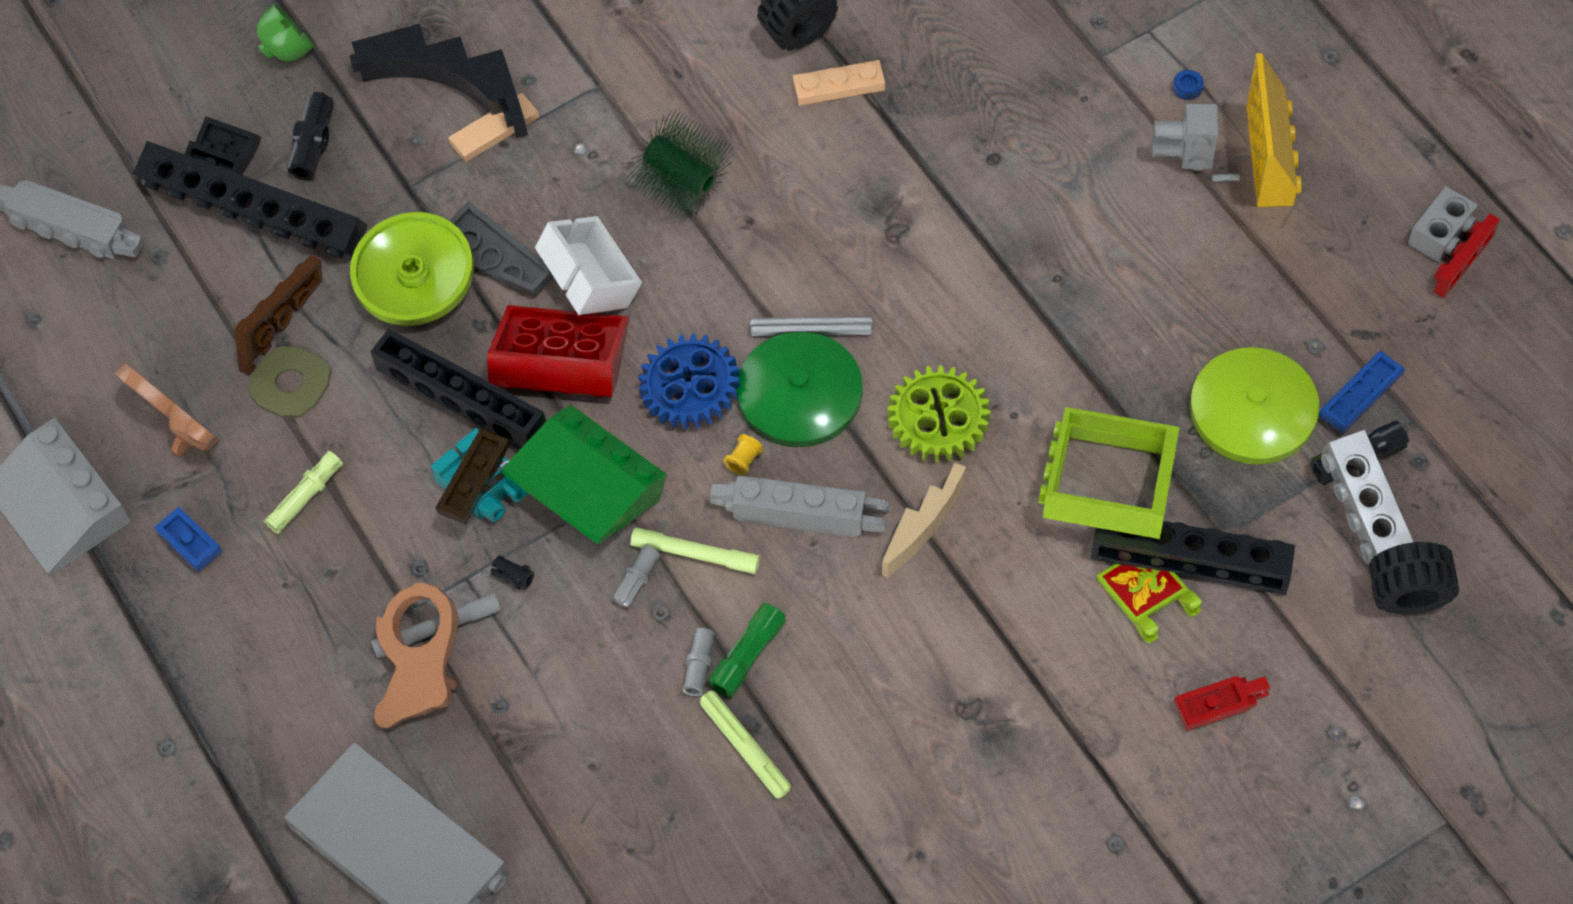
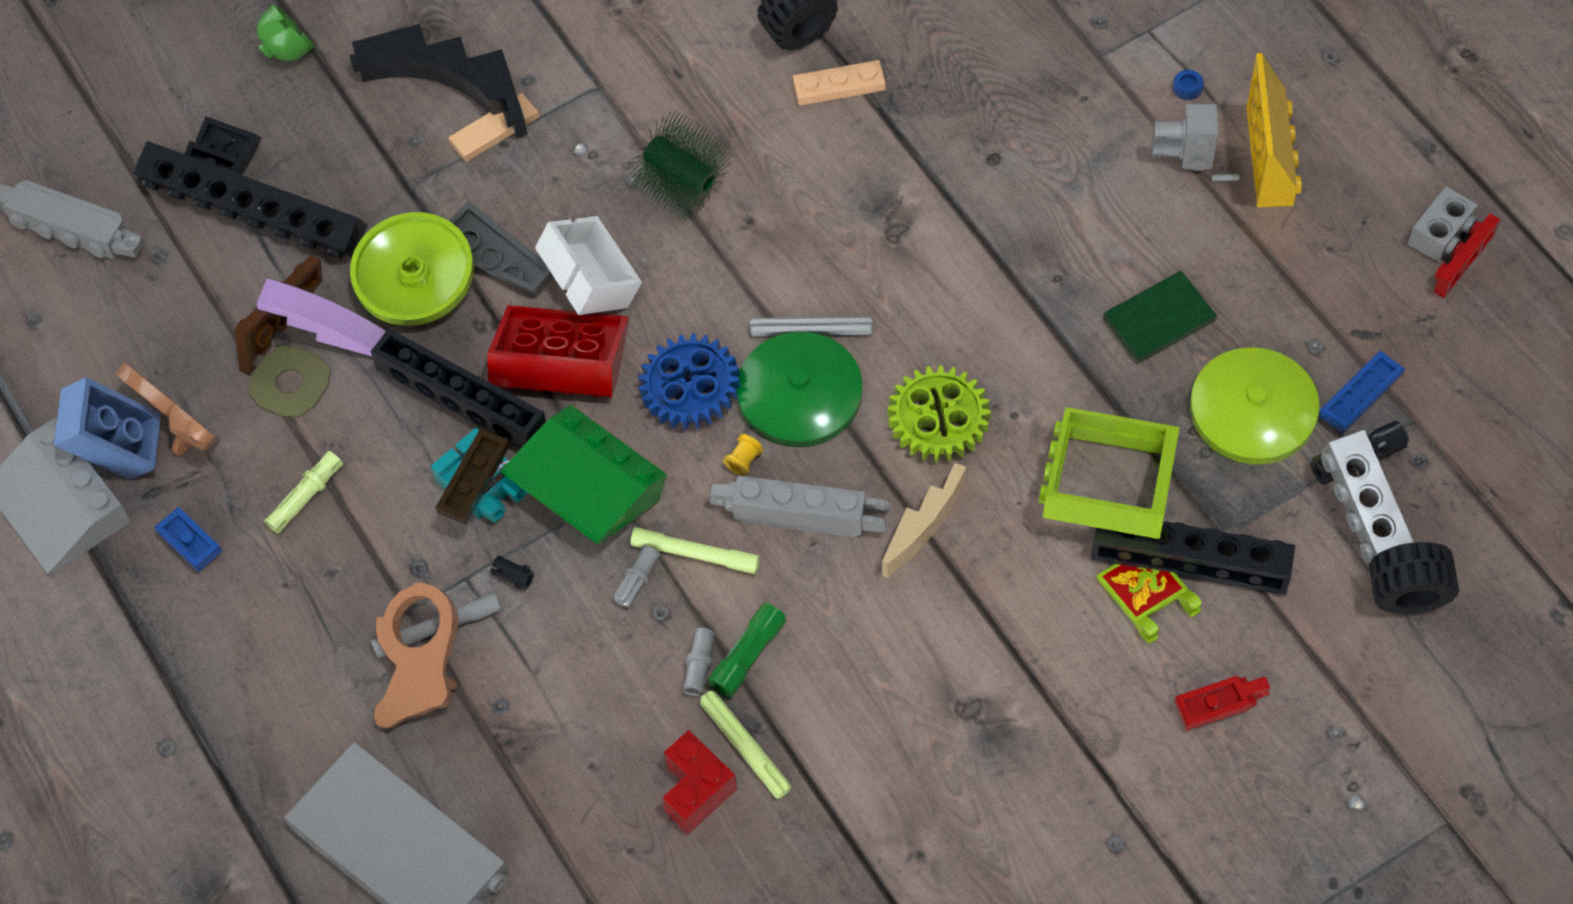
(107, 429): none -> medium blue brick
(310, 136): black piece -> none
(318, 315): none -> lavender slope
(703, 783): none -> red brick
(1159, 316): none -> dark green tile

